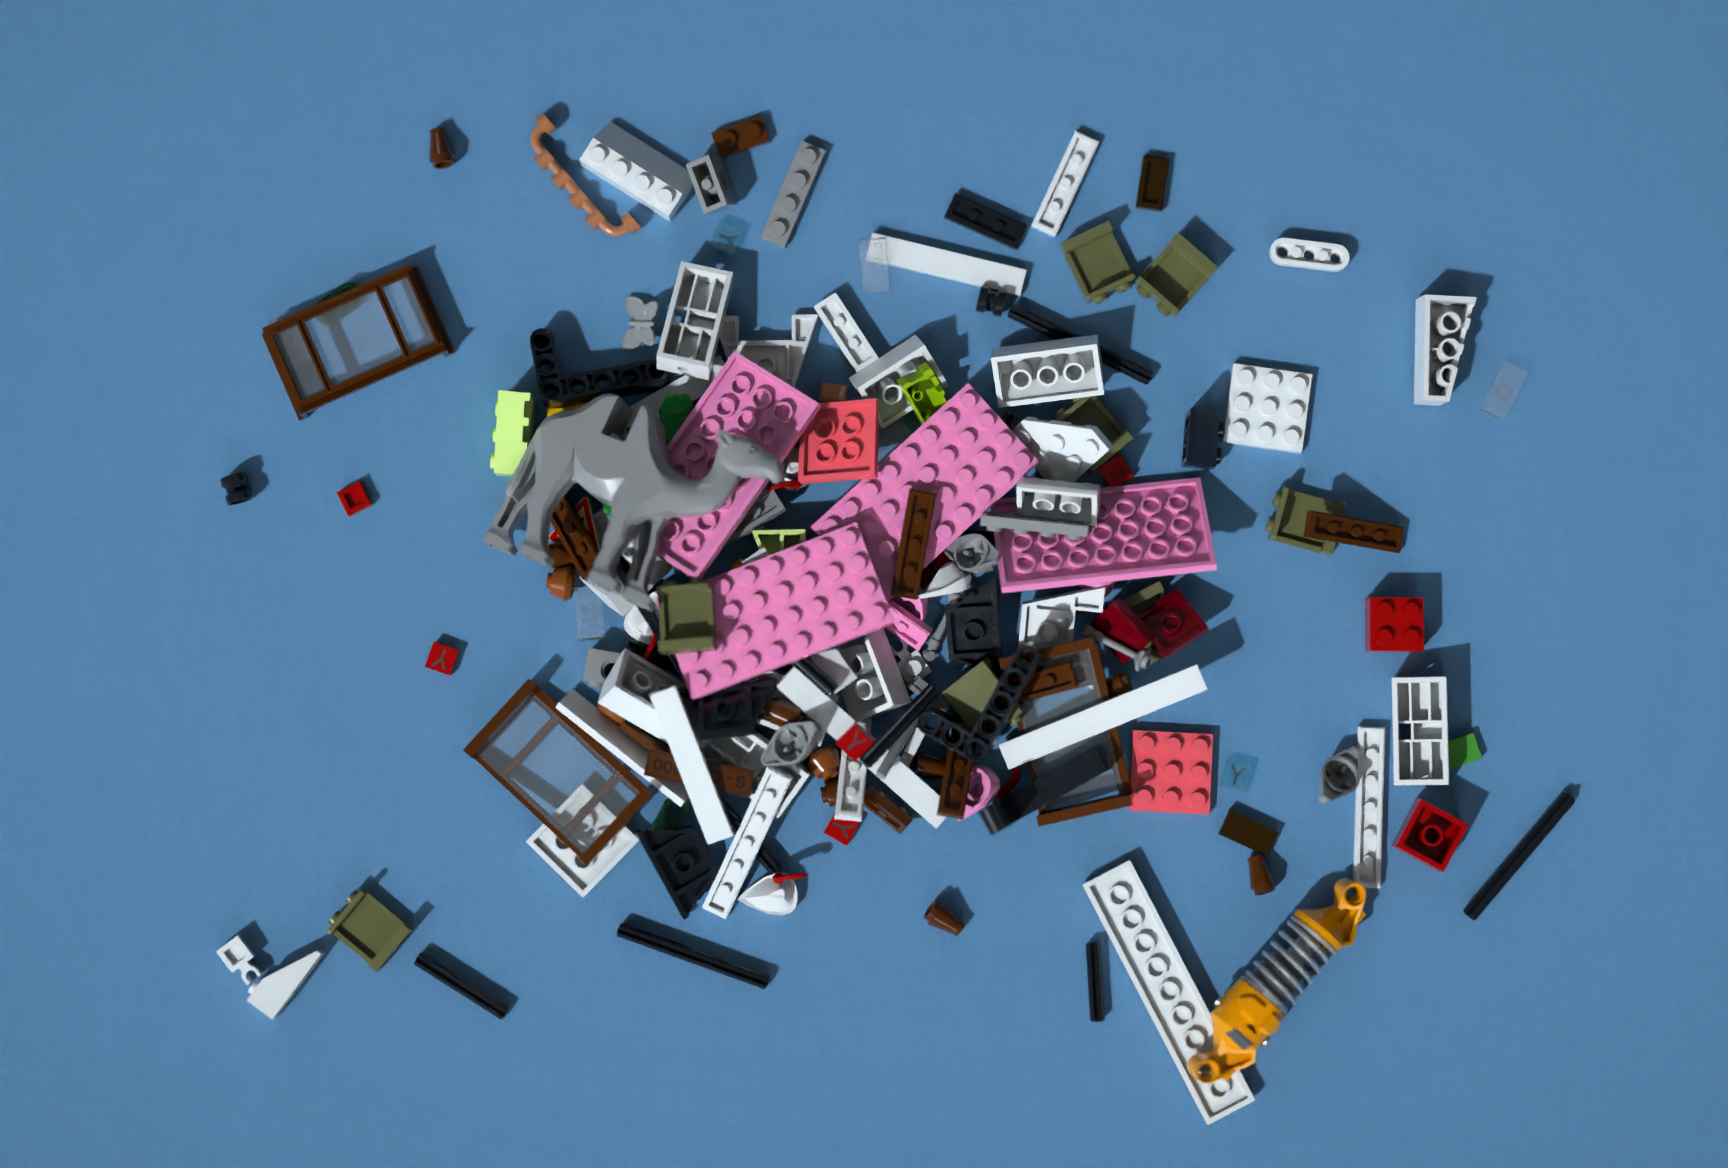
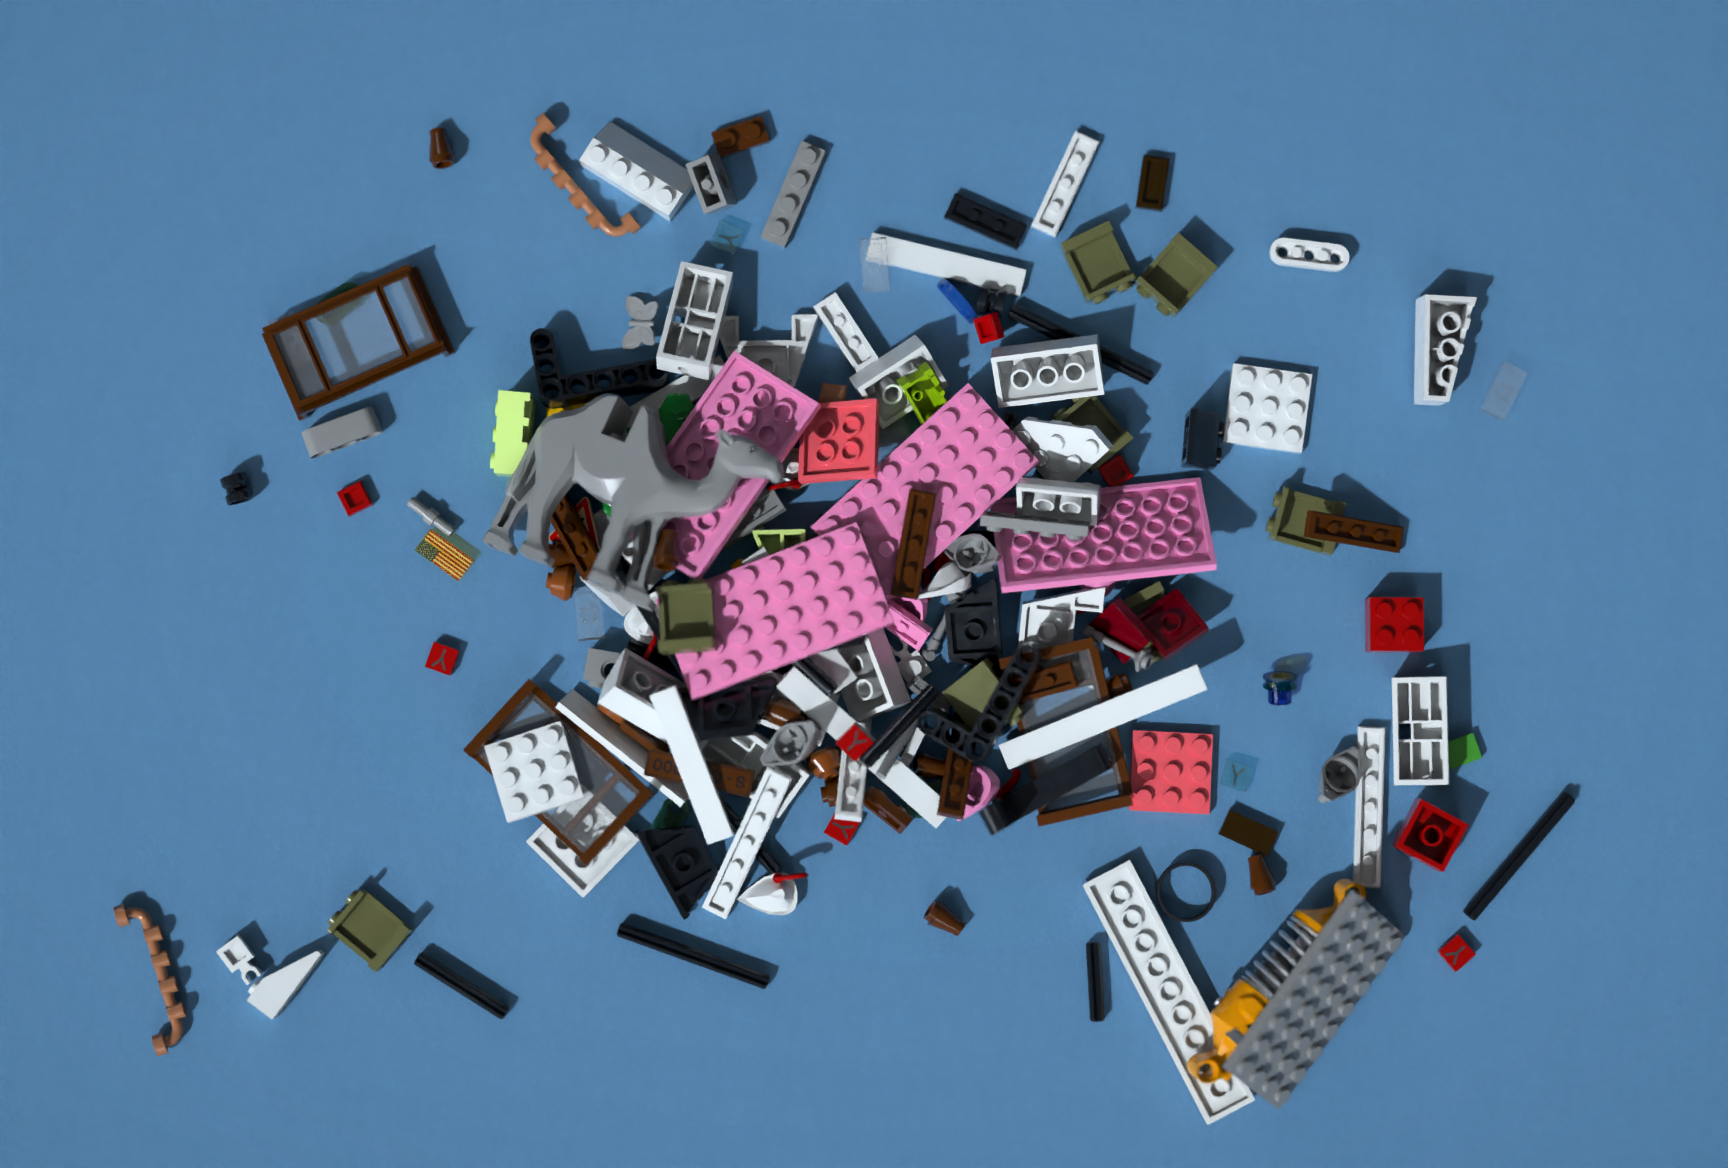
(167, 984): none -> nougat bar
(341, 432): none -> light grey beam
(431, 516): none -> light grey bar
(444, 555): none -> clear yellow tile
(534, 772): none -> white plate
(666, 552): none -> reddish brown cone
(957, 300): none -> blue tile
(988, 328): none -> red tile
(1213, 892): none -> black tyre
(1279, 686): none -> clear blue piece
(1314, 1000): none -> light grey plate
(1456, 952): none -> red tile

